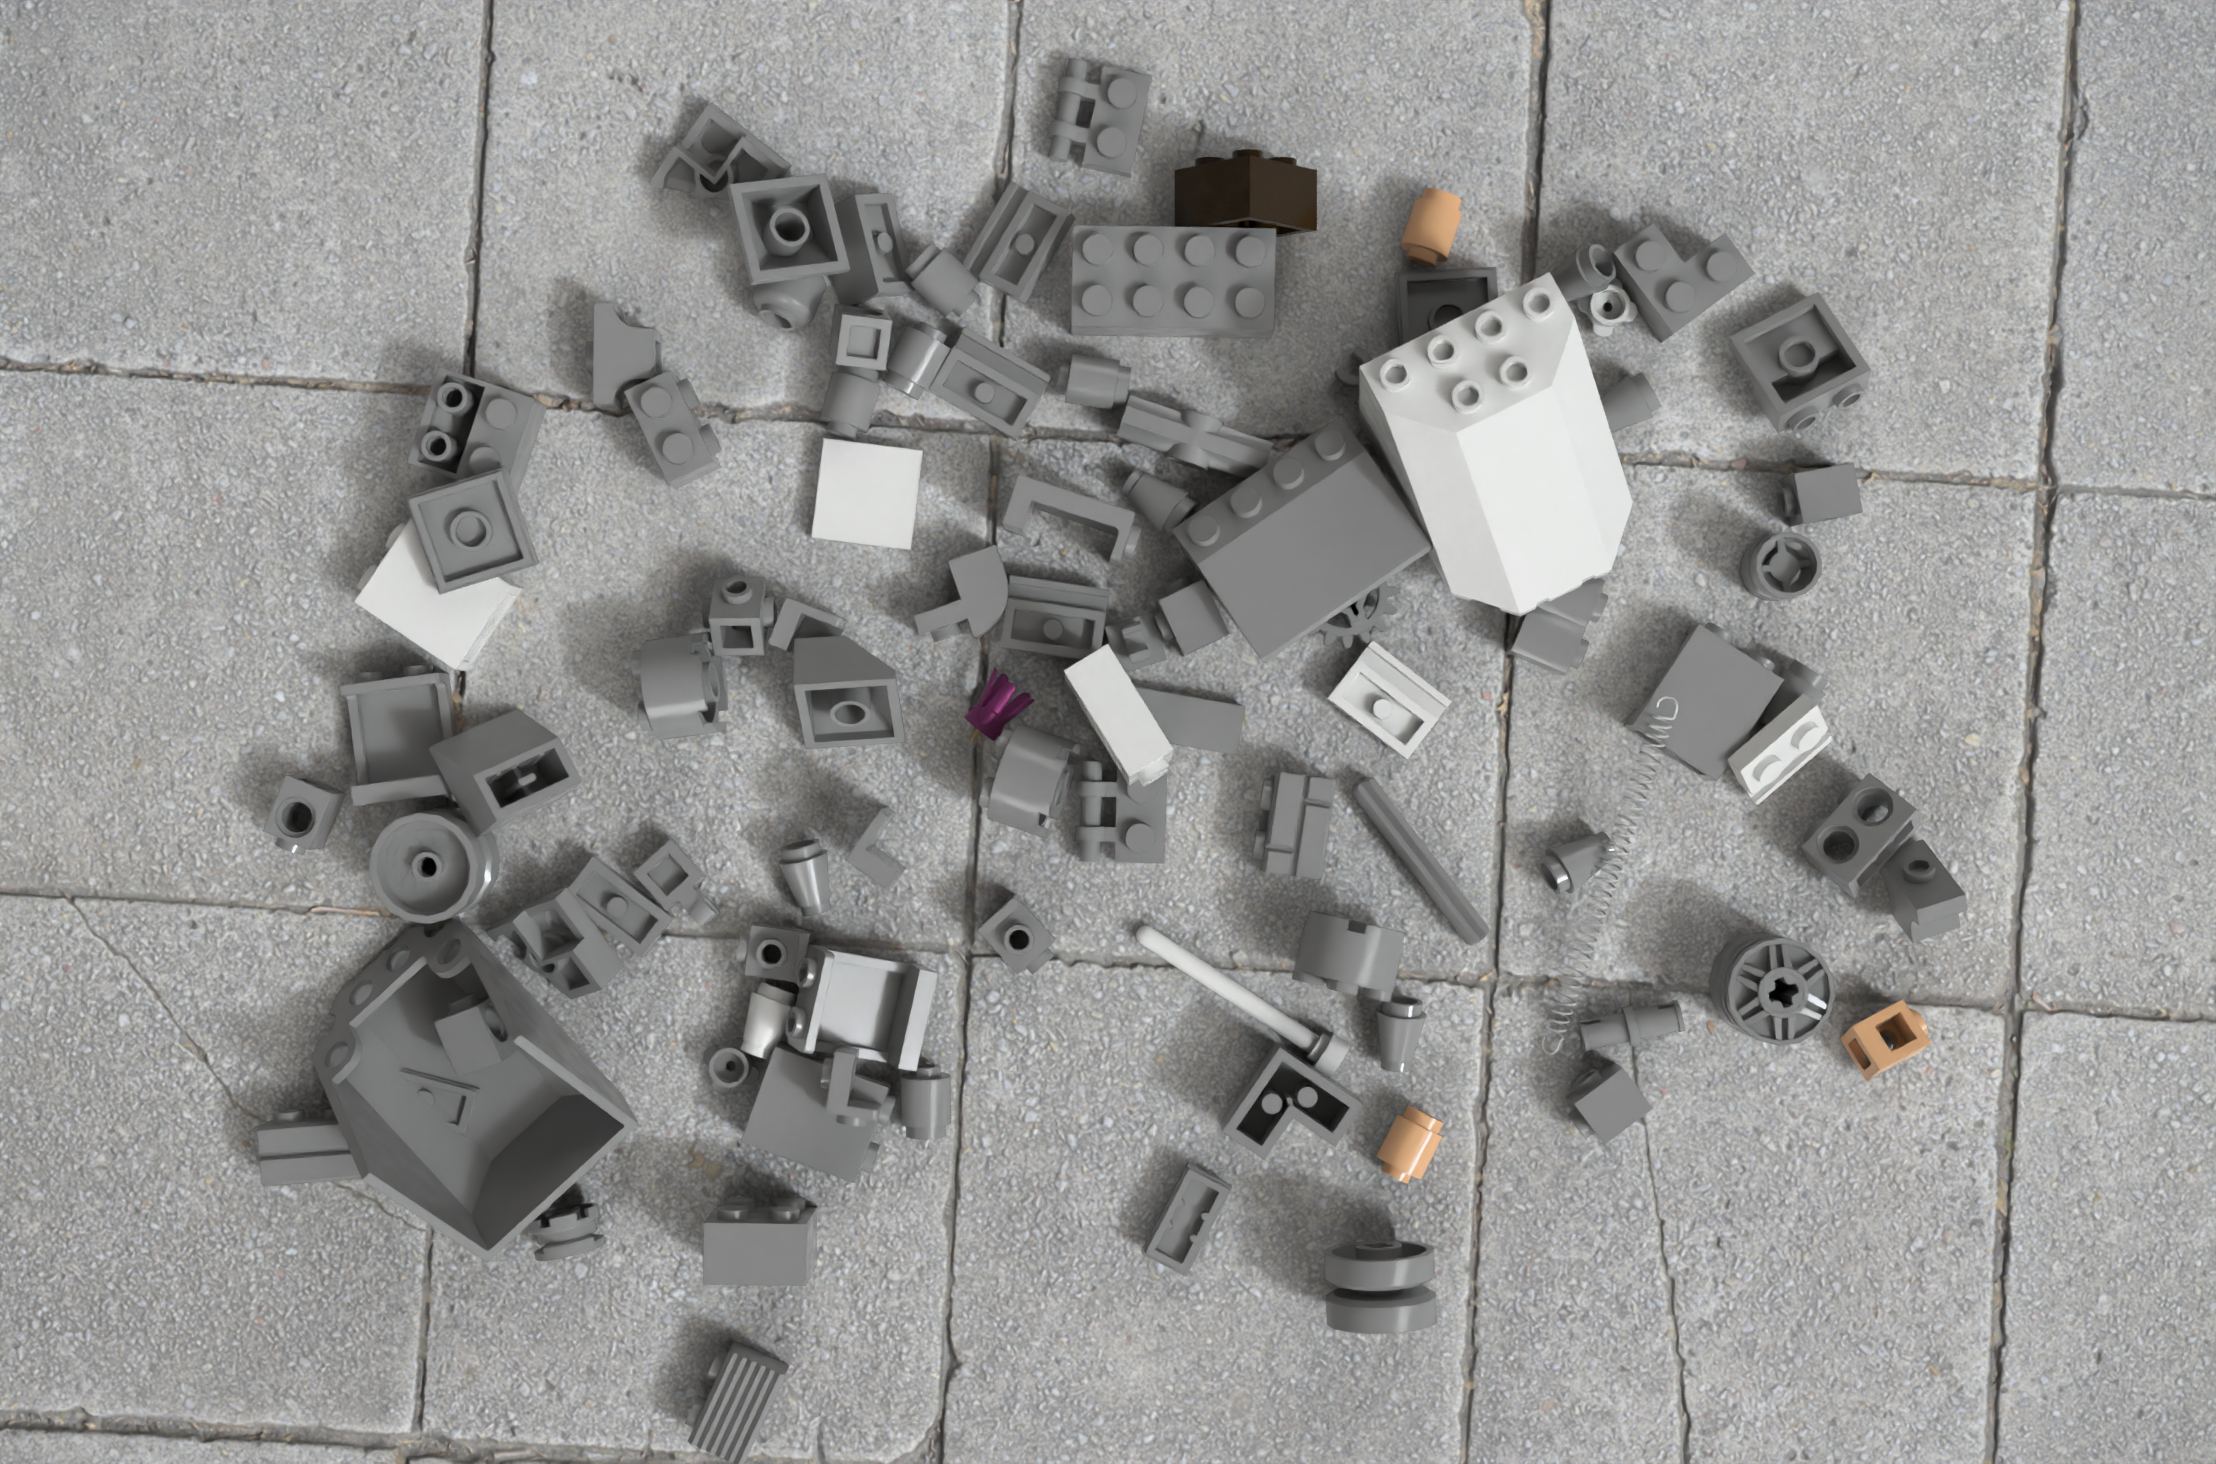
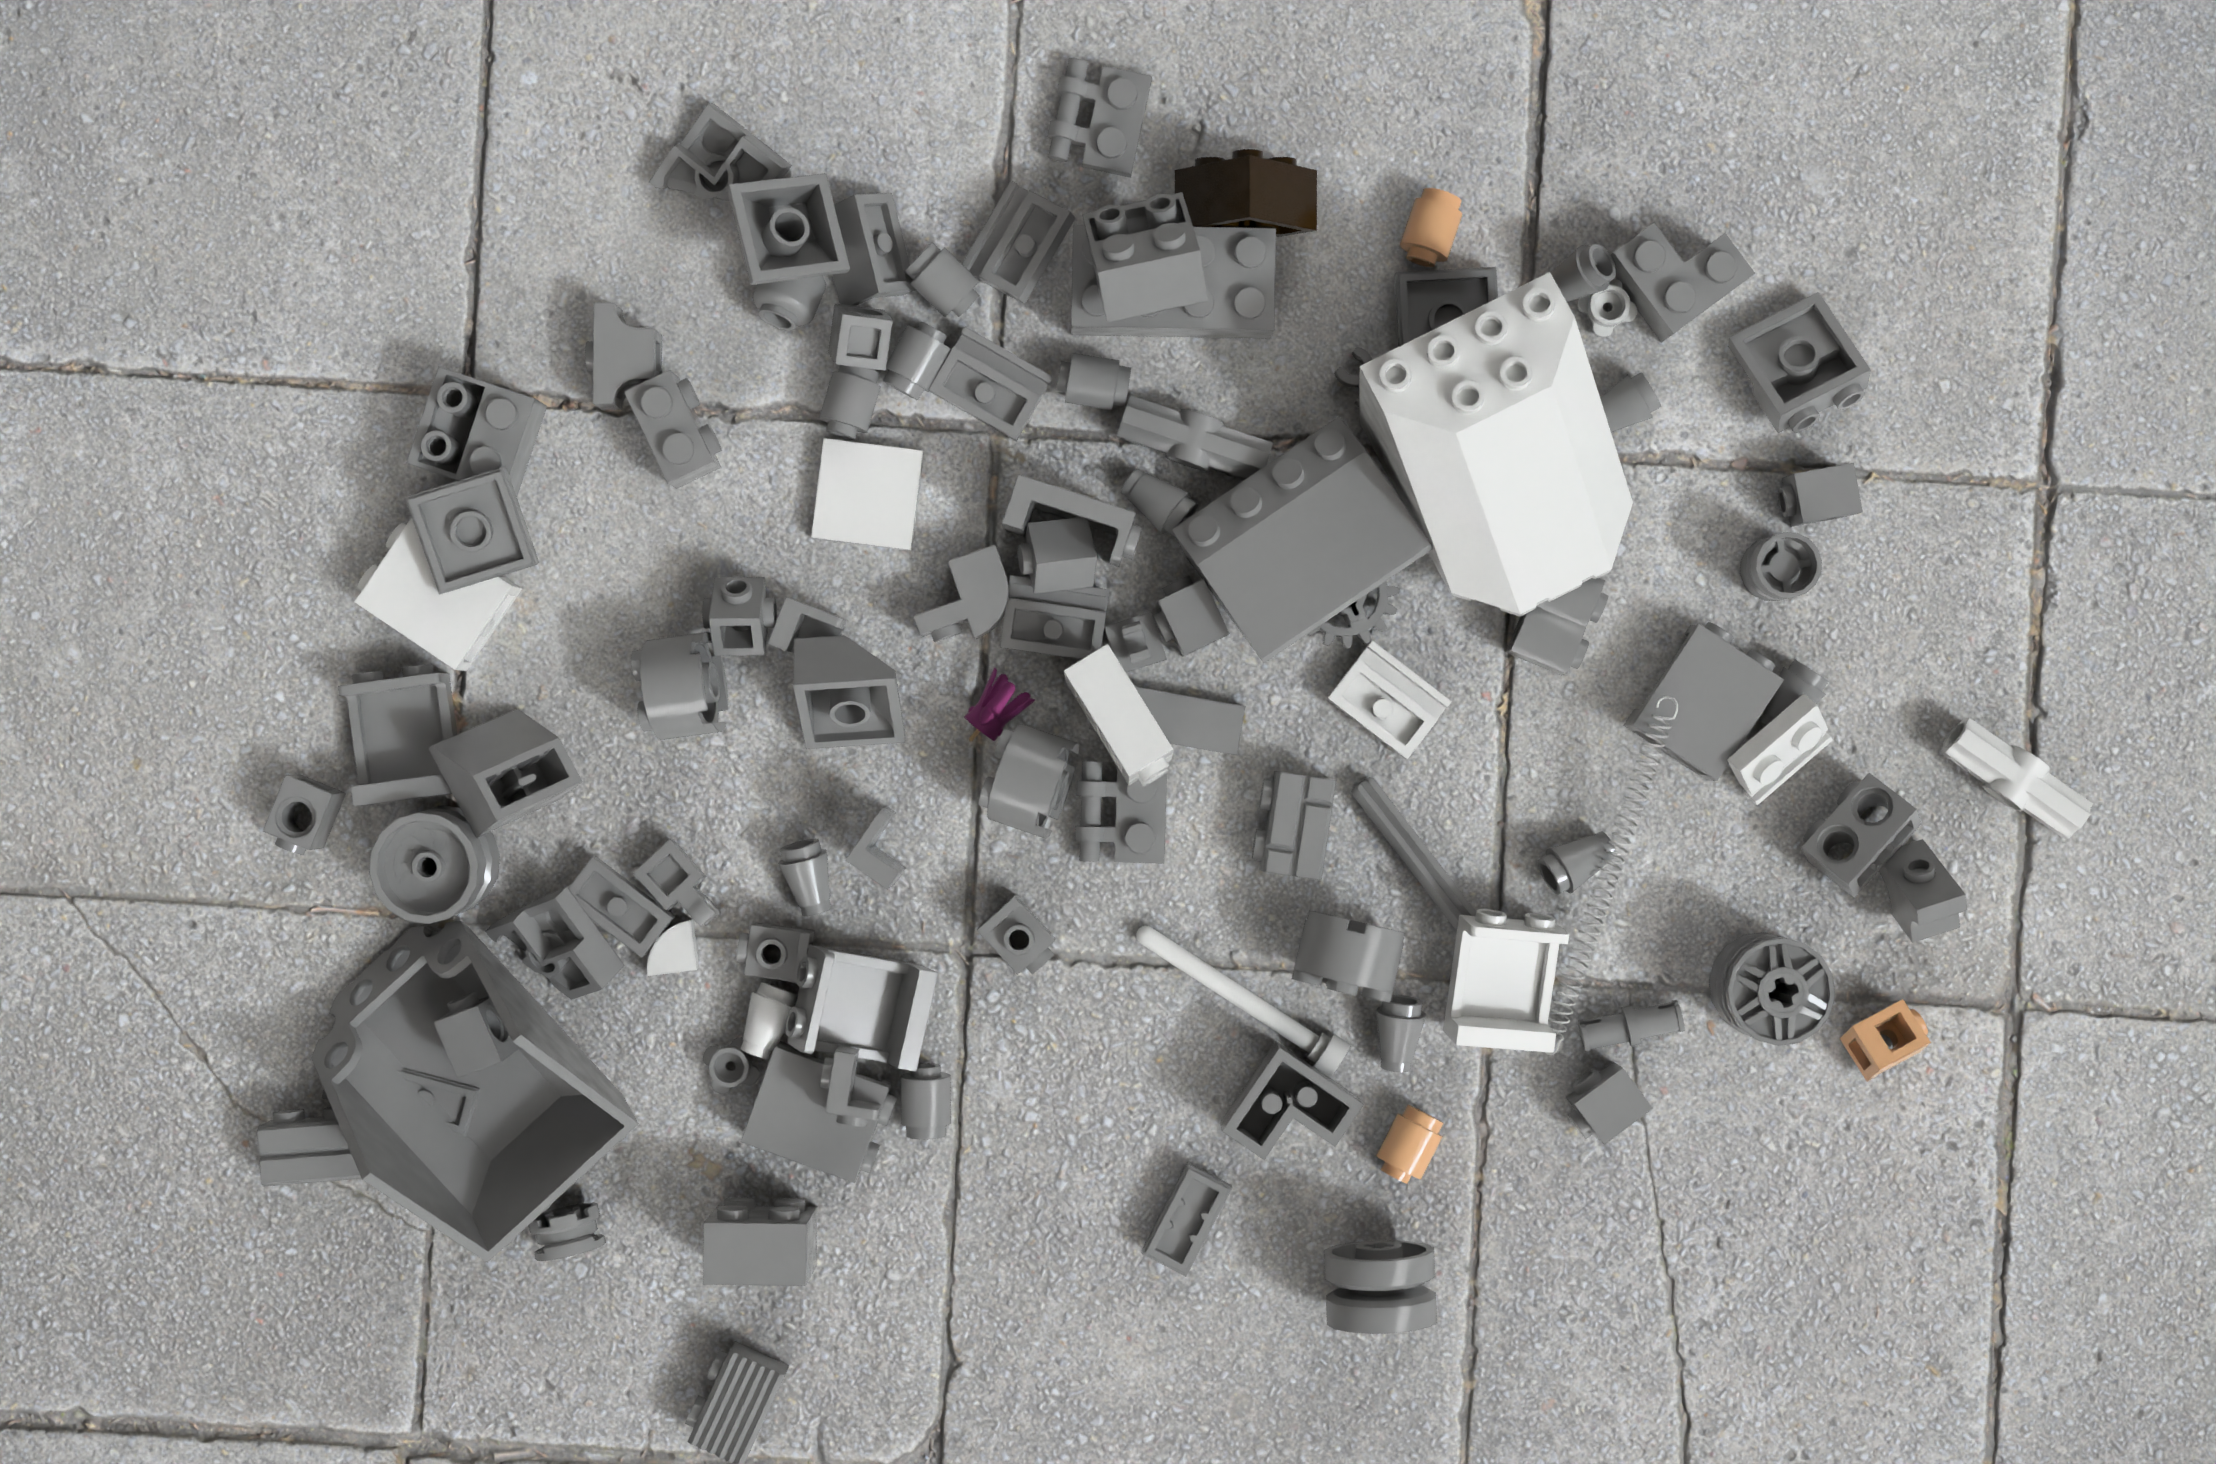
(674, 950): none -> white tile
(1058, 555): none -> light grey brick
(1145, 256): none -> light grey slope
(1503, 981): none -> white panel
(2016, 778): none -> white piece

